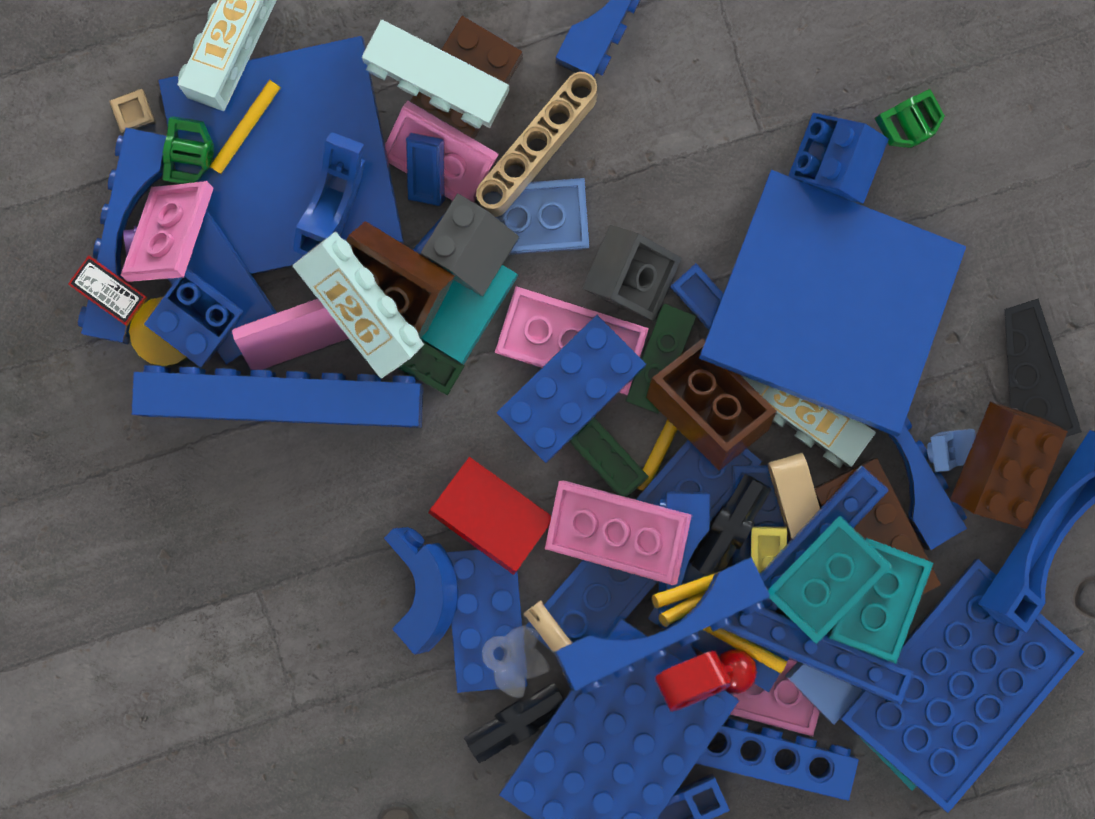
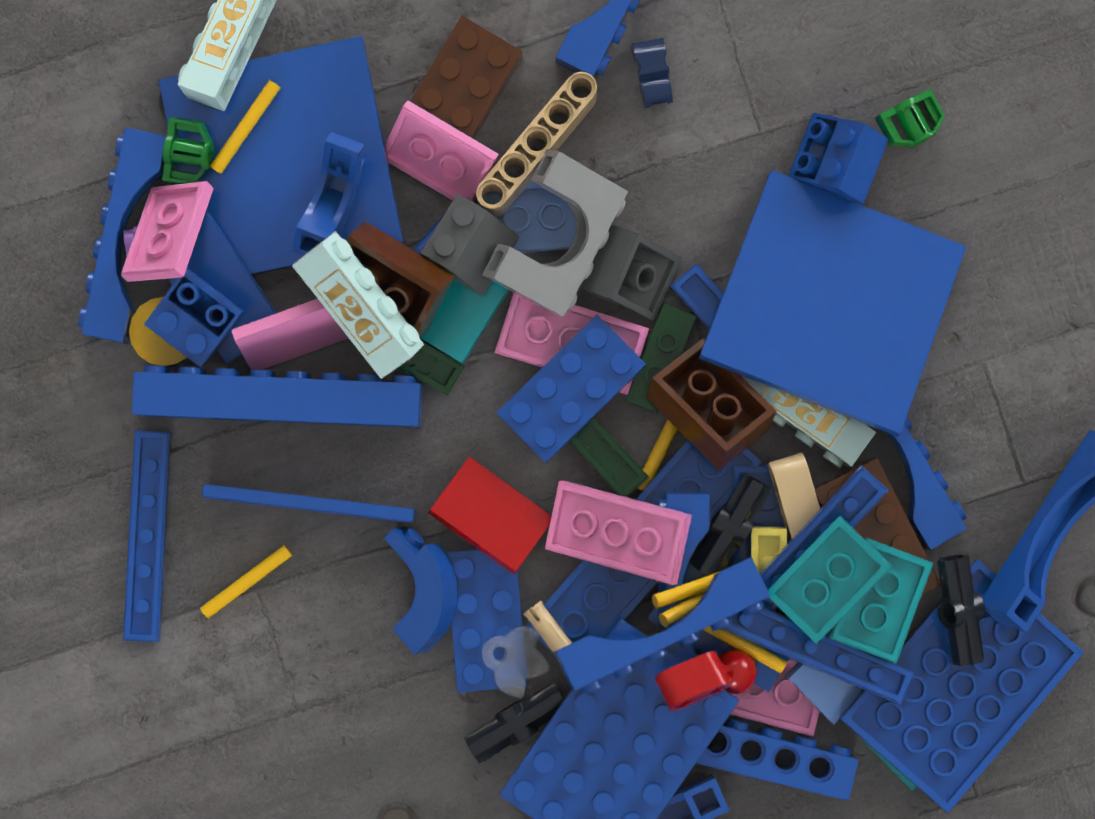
(107, 290): tile -> none
(132, 111): tan tile -> none
(147, 536): none -> blue tile
(246, 581): none -> yellow bar
(308, 503): none -> blue tile
(425, 169): blue tile -> none
(435, 74): light aqua brick -> none
(594, 205): none -> light grey arch
(653, 72): none -> dark blue leg
(950, 448): medium blue bracket -> none
(960, 609): none -> black piece
(1008, 465): reddish brown brick -> none
(1034, 368): black wing -> none

